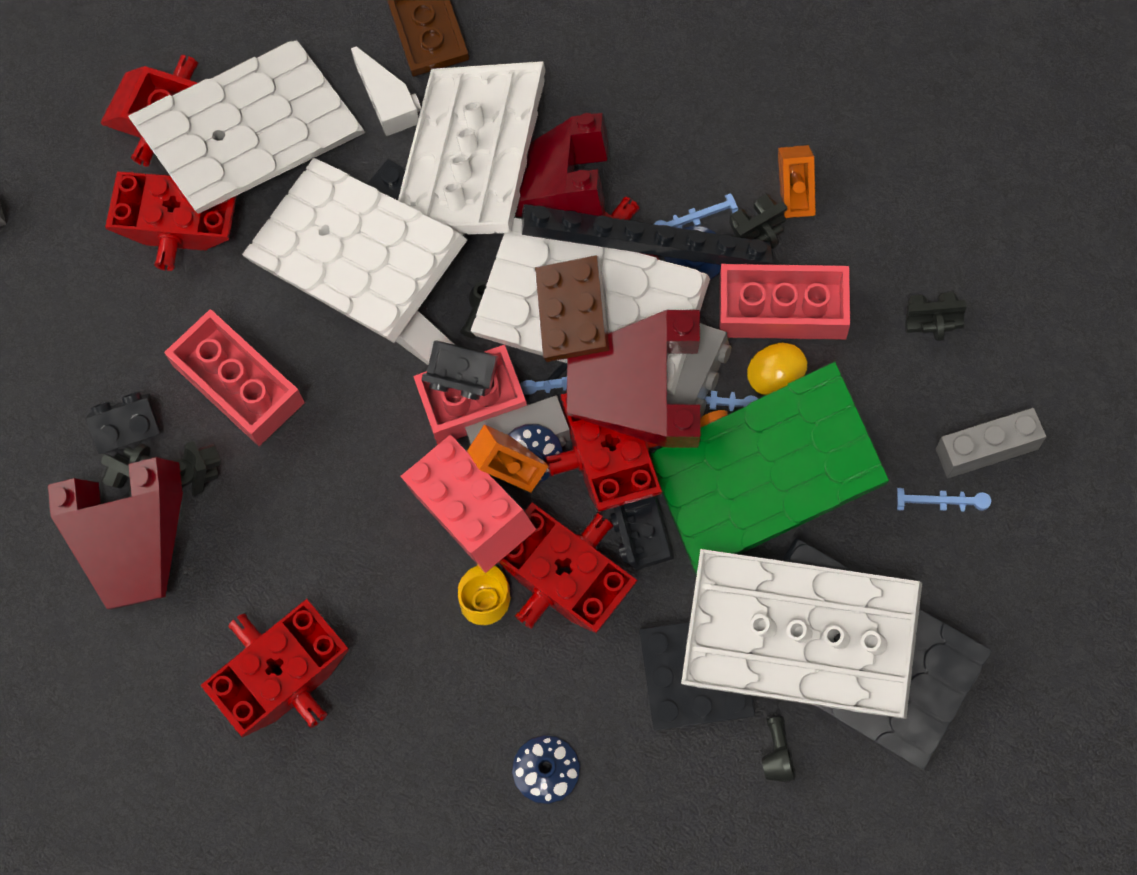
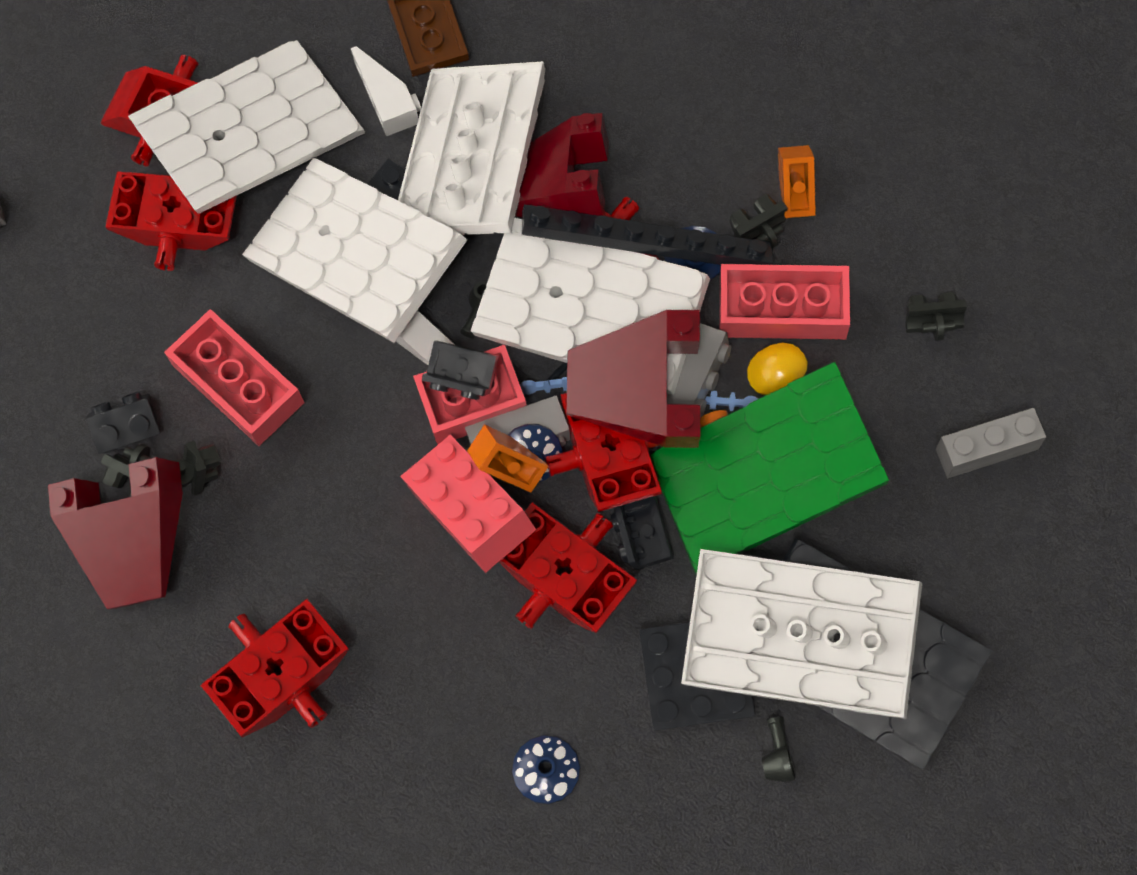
(484, 595): yellow hat -> none
(572, 308): reddish brown plate -> none
(694, 216): light blue piece -> none
(980, 501): light blue piece -> none

